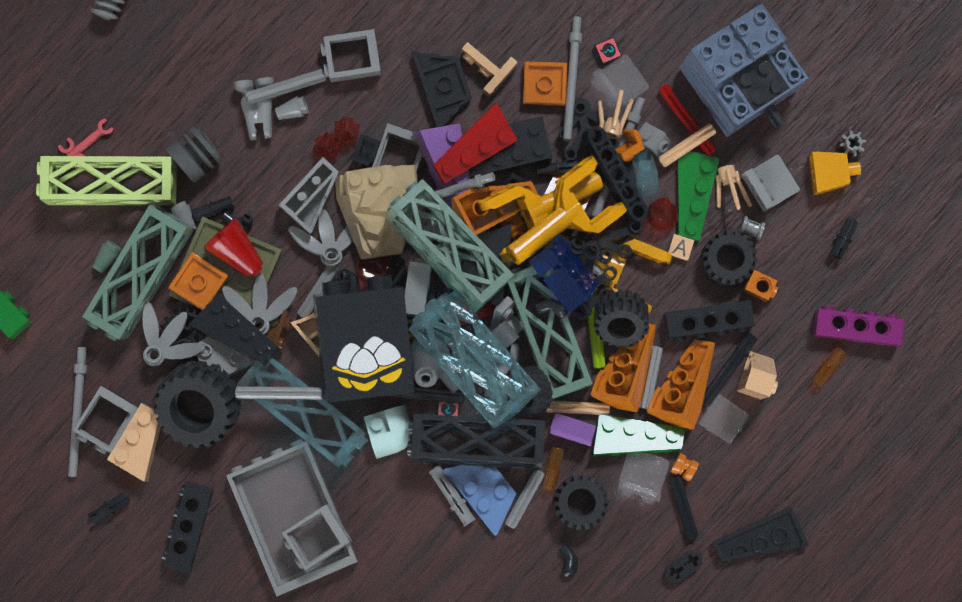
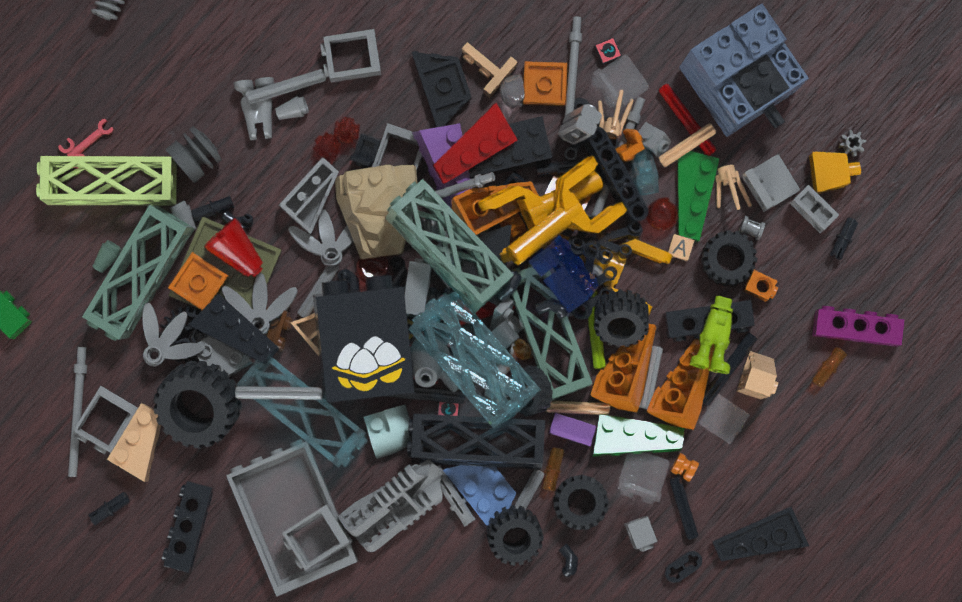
(398, 500): none -> light grey connector
(511, 287): none -> black arm
(512, 90): none -> clear hair
(522, 350): none -> clear orange axle
(522, 549): none -> black tyre
(580, 124): none -> light grey brick
(641, 533): none -> light grey brick
(716, 332): none -> lime piece
(814, 209): none -> light grey brick

